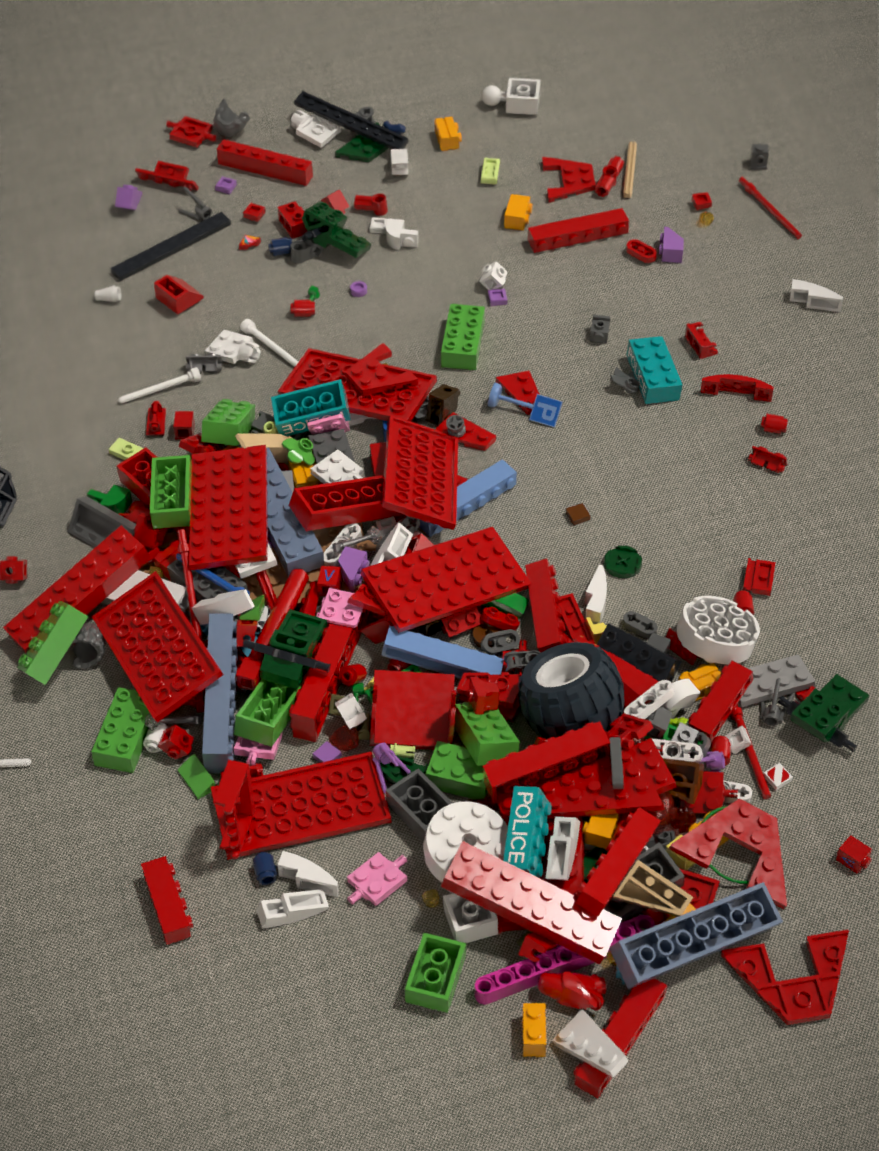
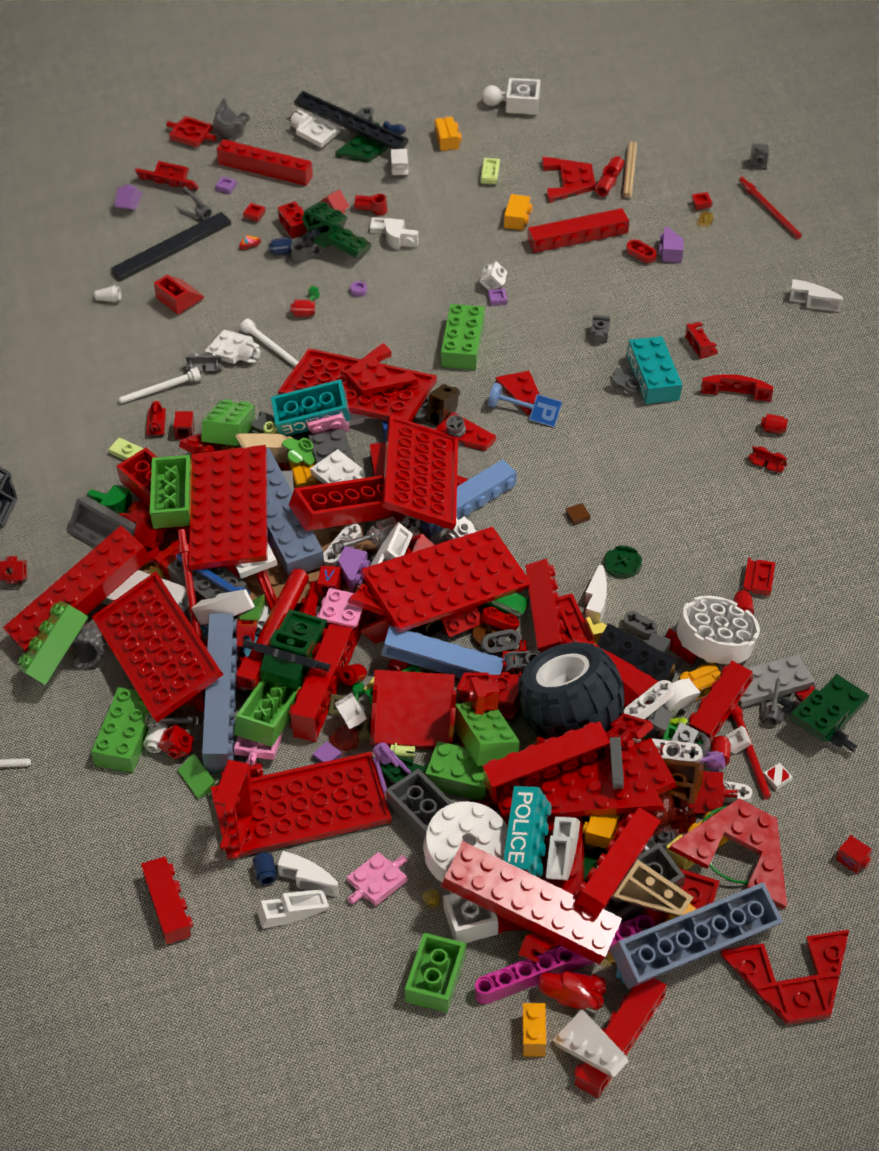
(462, 528): none -> white brick

